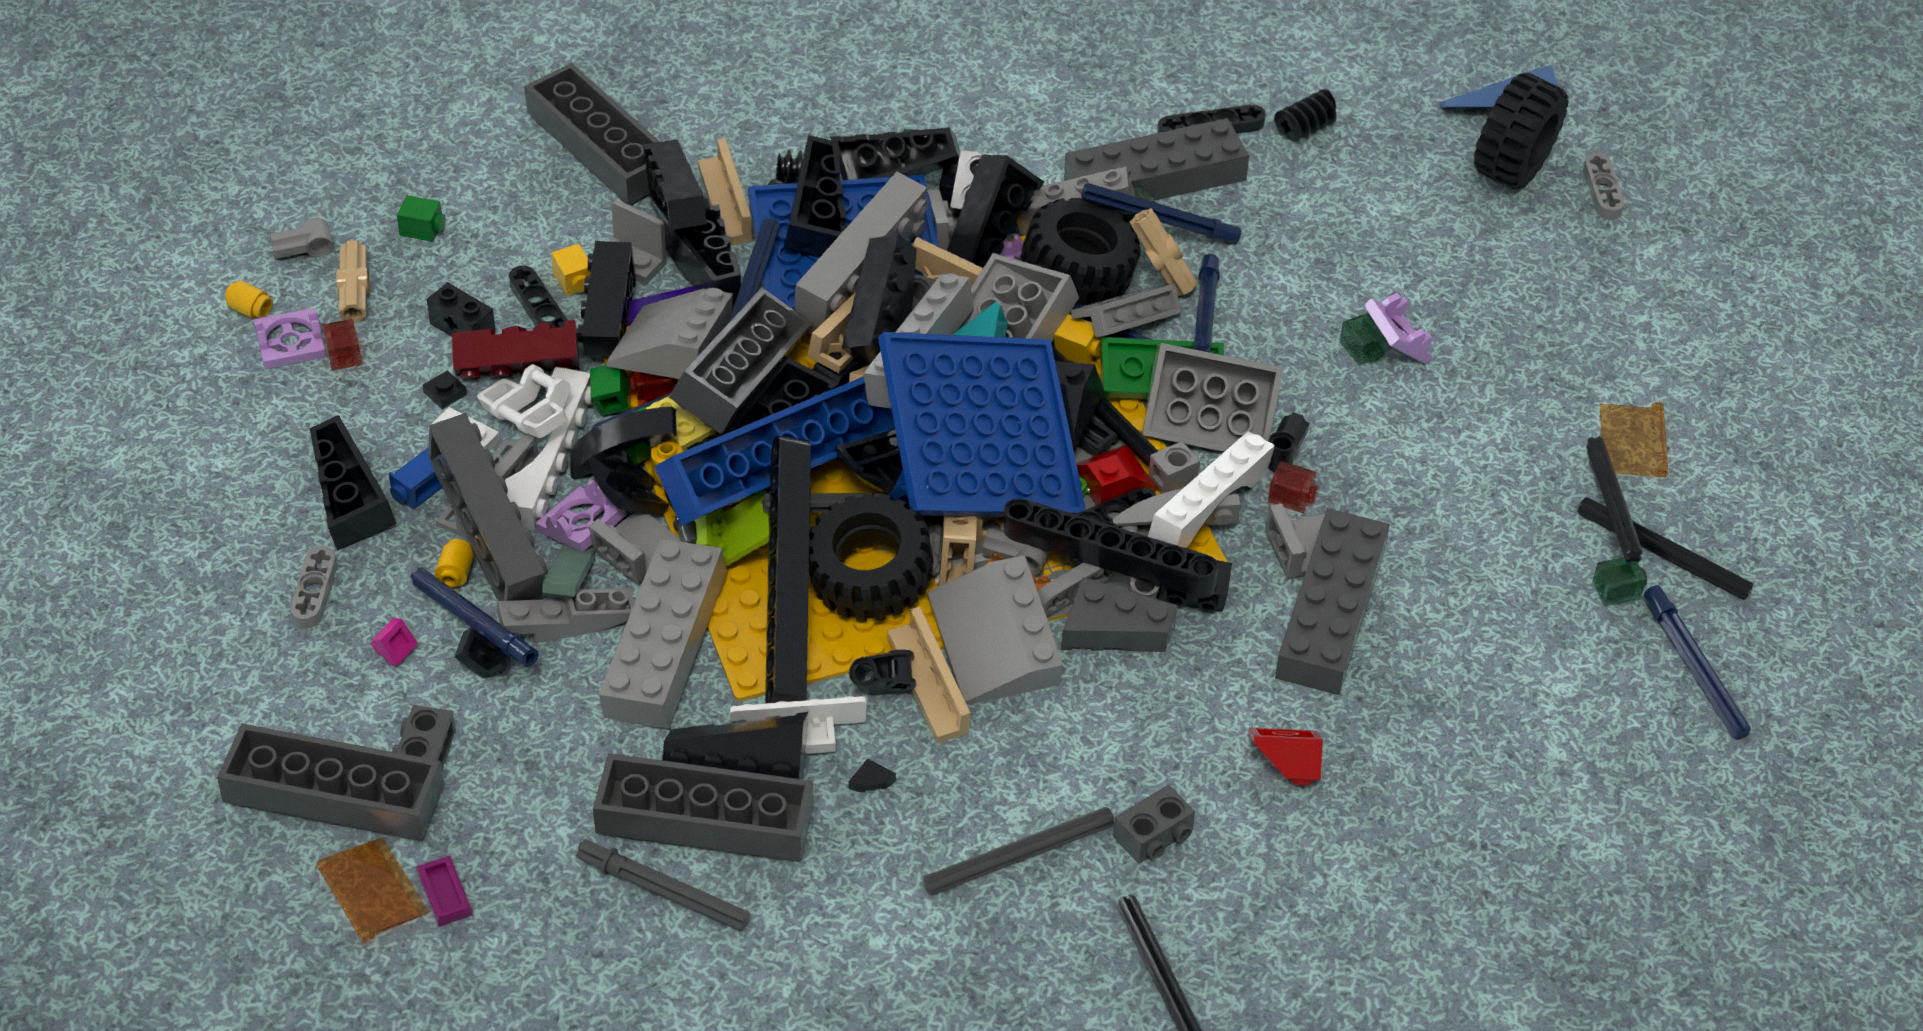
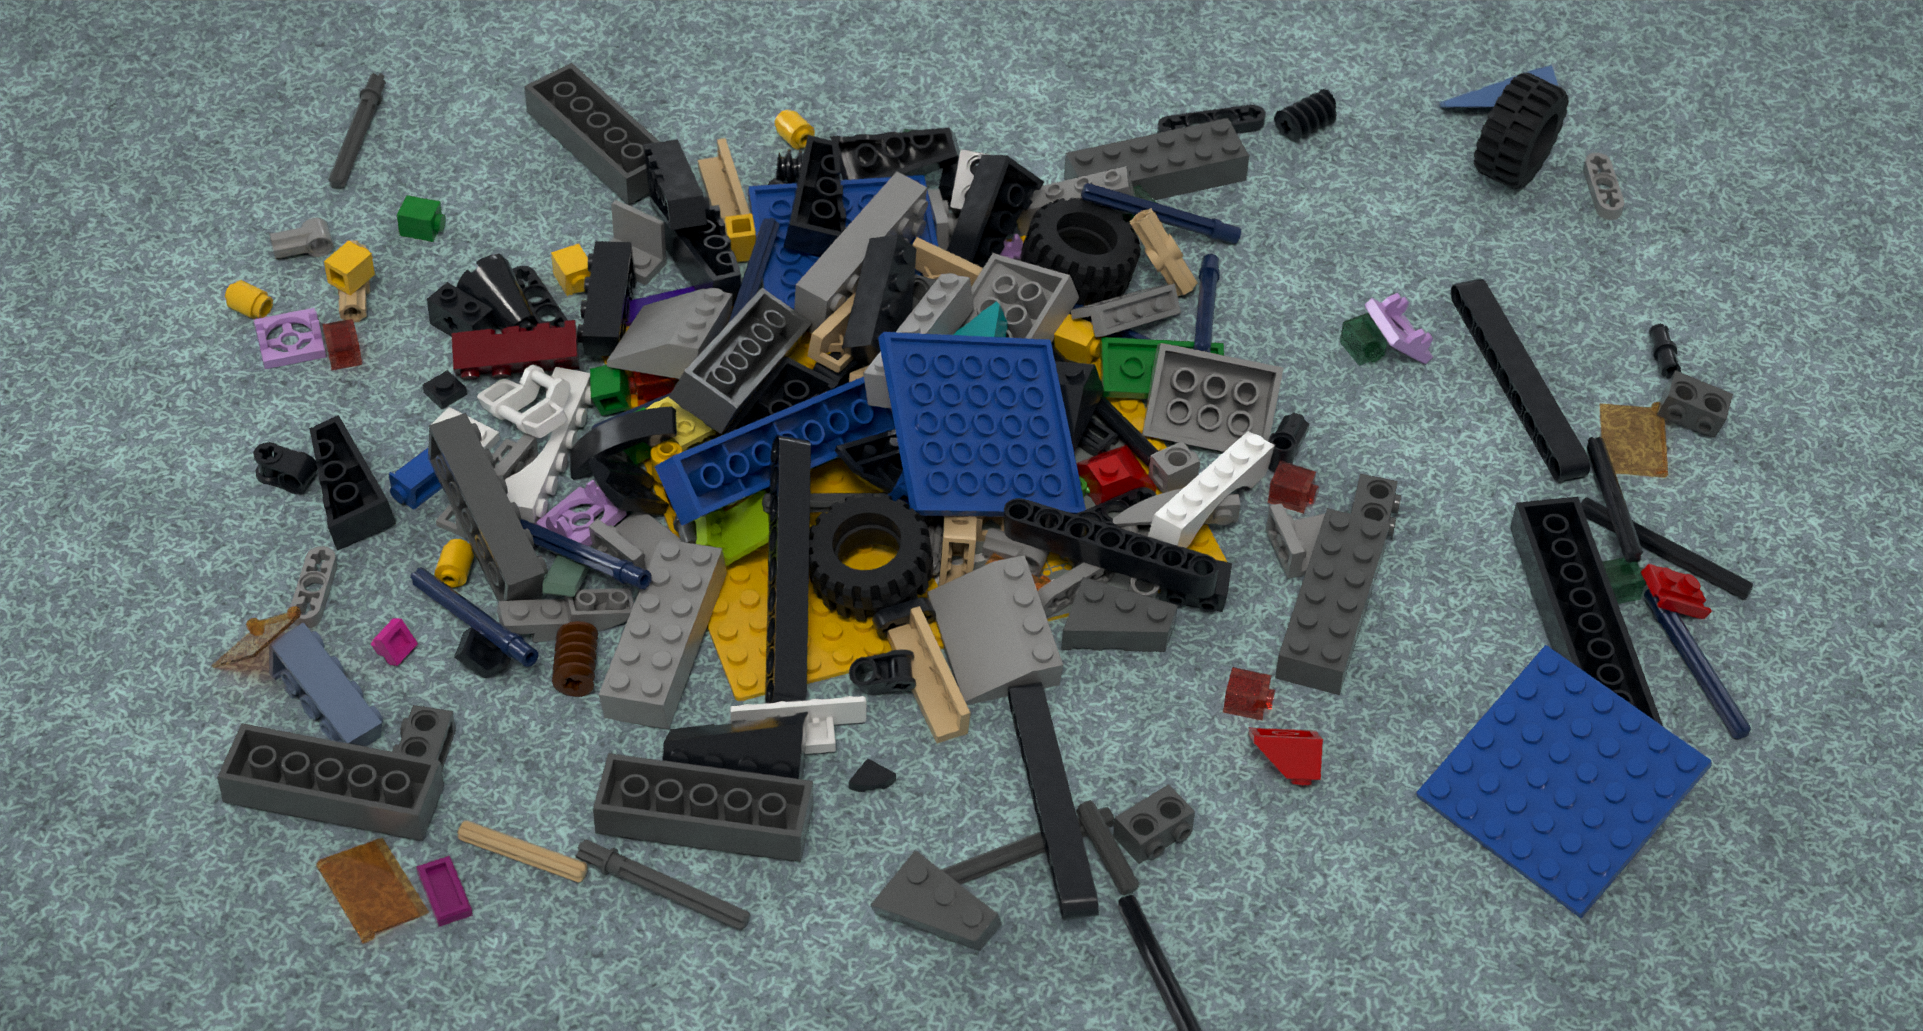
(260, 636): none -> clear orange piece
(285, 470): none -> black piece
(323, 687): none -> sand blue wedge
(349, 267): none -> yellow brick
(369, 99): none -> dark grey axle
(499, 288): none -> black cone
(522, 851): none -> tan axle
(575, 658): none -> reddish brown piece
(620, 570): none -> dark blue axle
(741, 234): none -> yellow brick
(793, 128): none -> yellow brick
(899, 615): none -> black beam
(936, 904): none -> dark grey wedge
(1053, 802): none -> black beam
(1107, 847): none -> dark grey axle
(1248, 694): none -> clear red brick
(1377, 500): none -> dark grey brick
(1520, 380): none -> black beam
(1564, 780): none -> blue plate
(1578, 597): none -> black brick
(1664, 350): none -> black pin
(1676, 591): none -> red plate
(1694, 404): none -> dark grey brick

